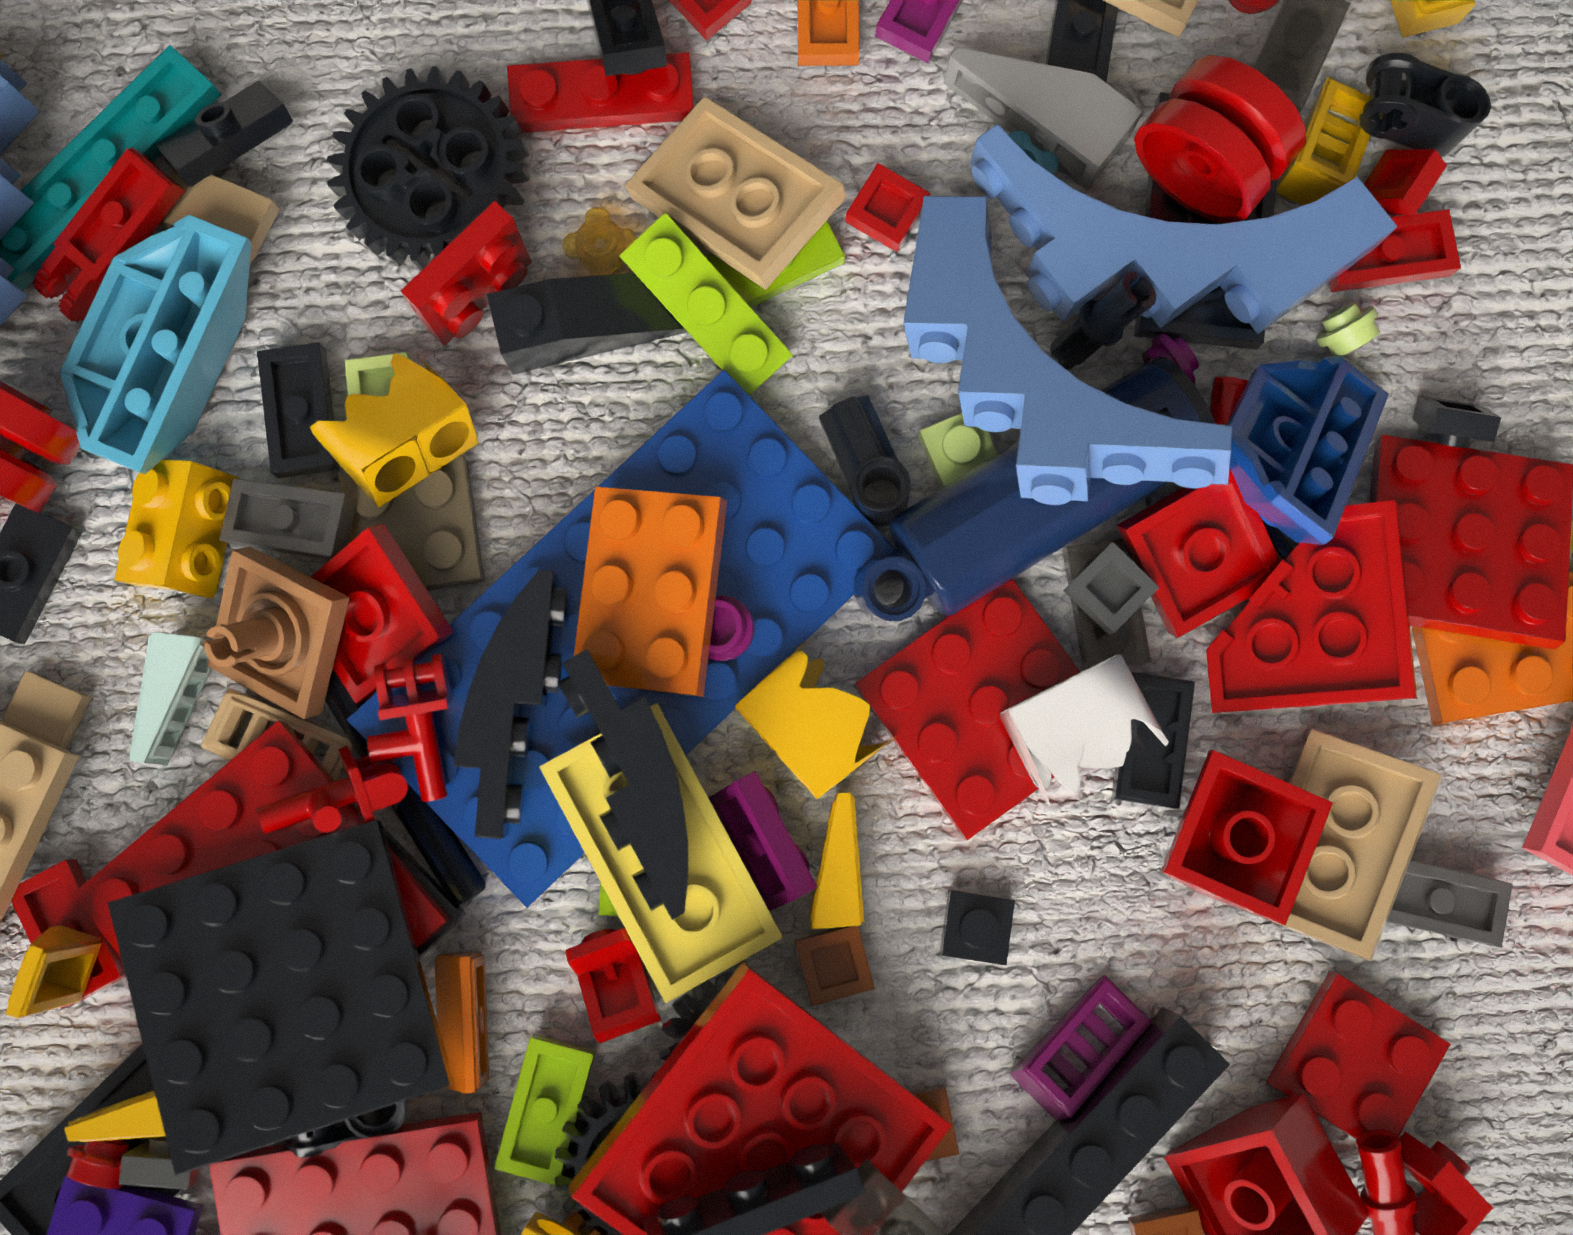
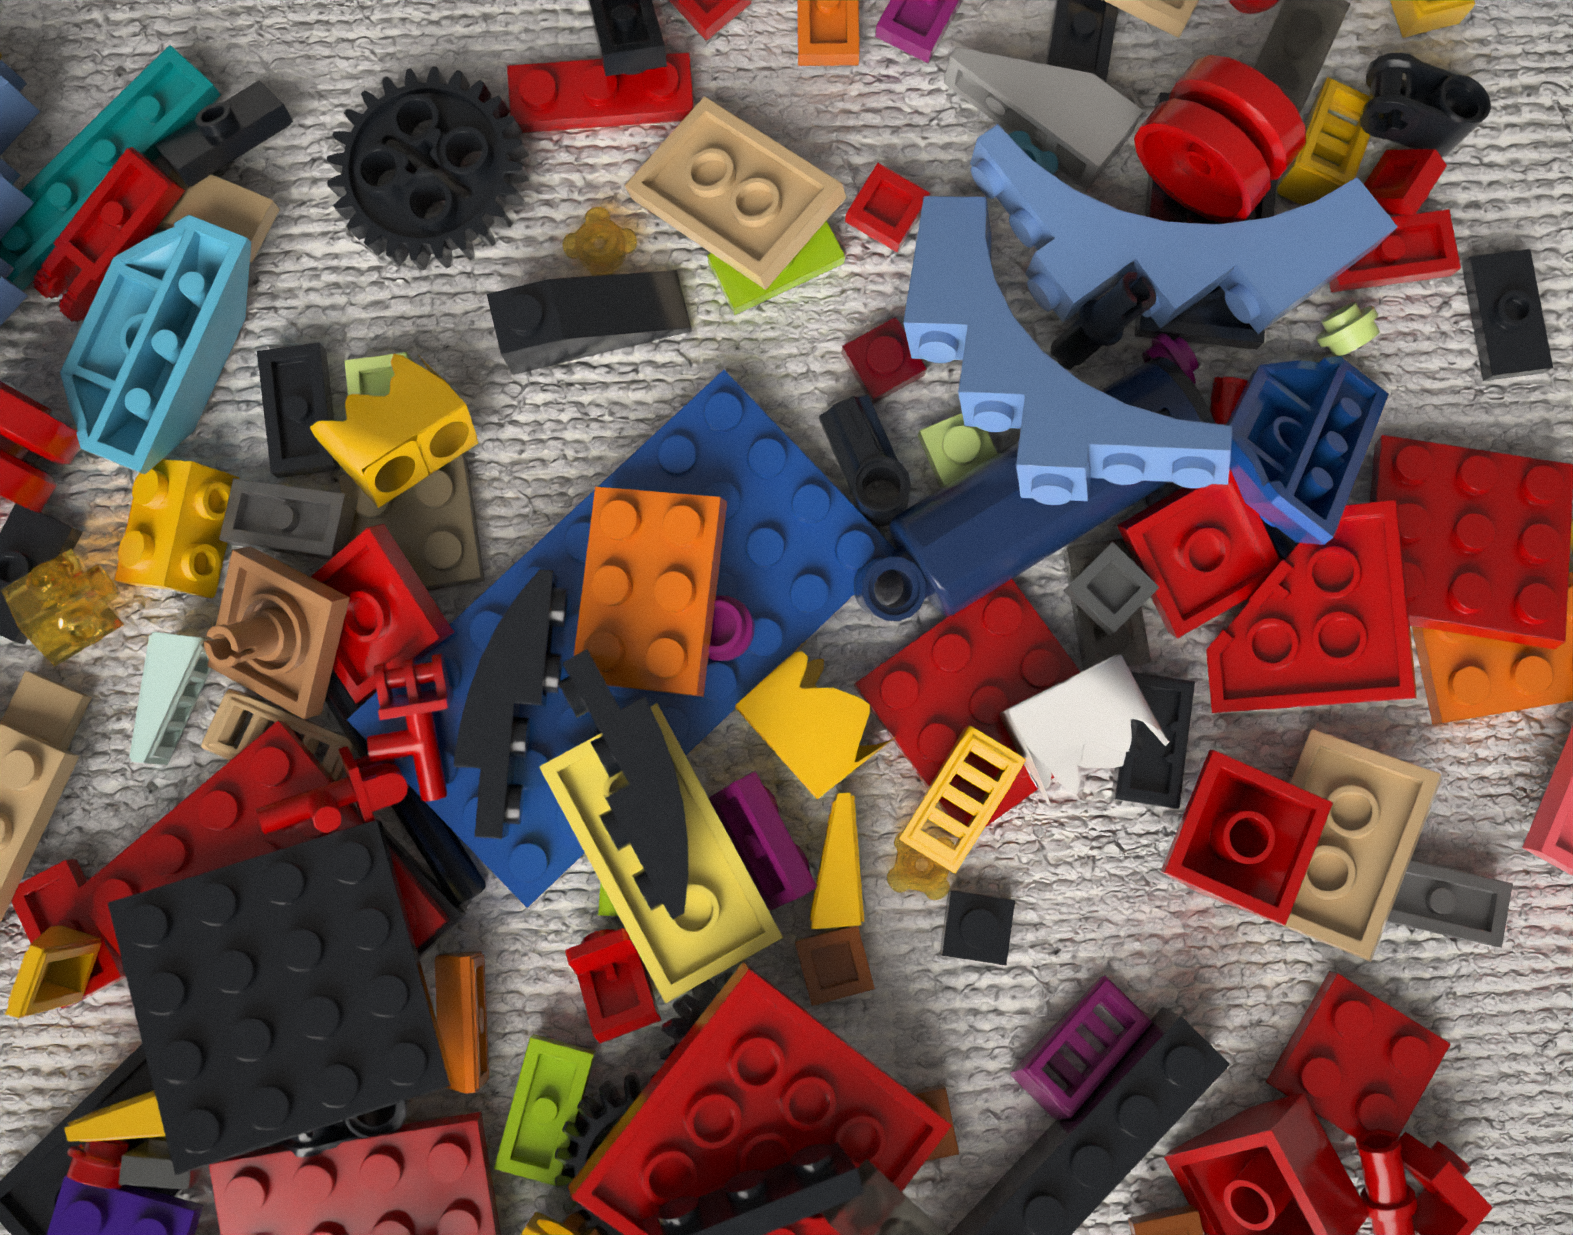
(64, 606): none -> clear yellow brick
(456, 282): red plate -> none
(705, 304): lime plate -> none
(883, 360): none -> dark red plate
(906, 875): none -> clear yellow plate
(989, 750): none -> yellow slope
(1455, 422): black plate -> none
(1506, 315): none -> black plate

